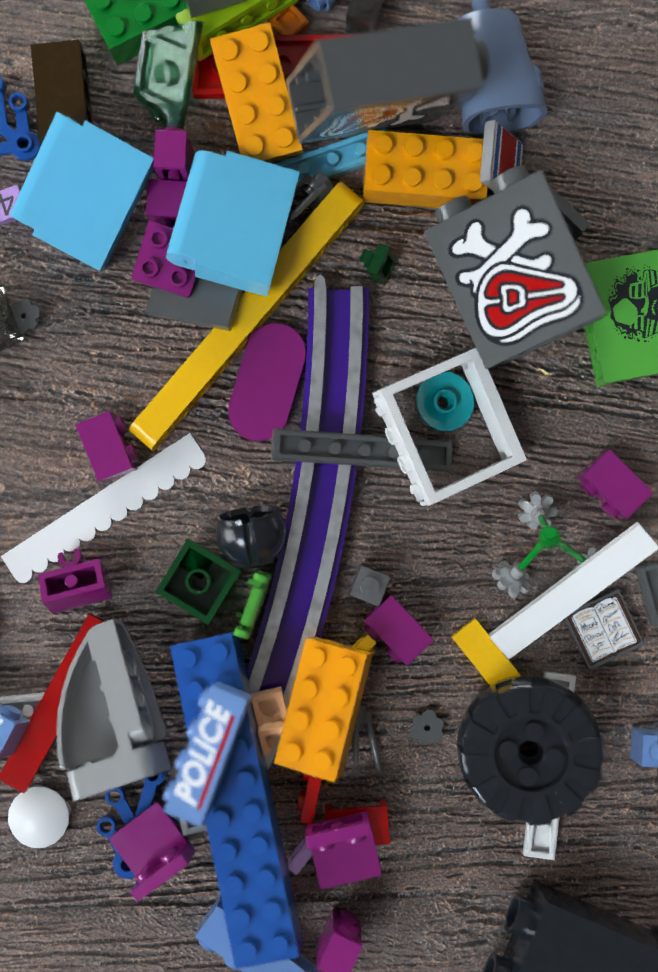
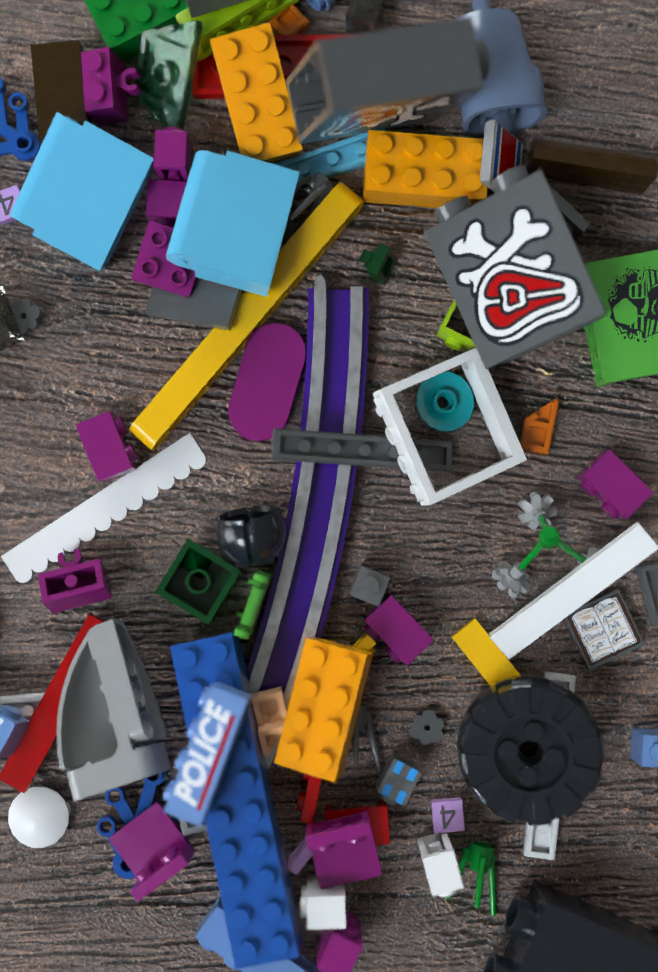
(106, 86): none -> magenta brick
(322, 906): none -> white brick
(398, 779): none -> flat silver brick
(440, 864): none -> white brick
(447, 815): none -> lavender tile
(452, 338): none -> lime bracket
(481, 860): none -> green plant
(538, 429): none -> orange tile
(591, 166): none -> dark brown brick

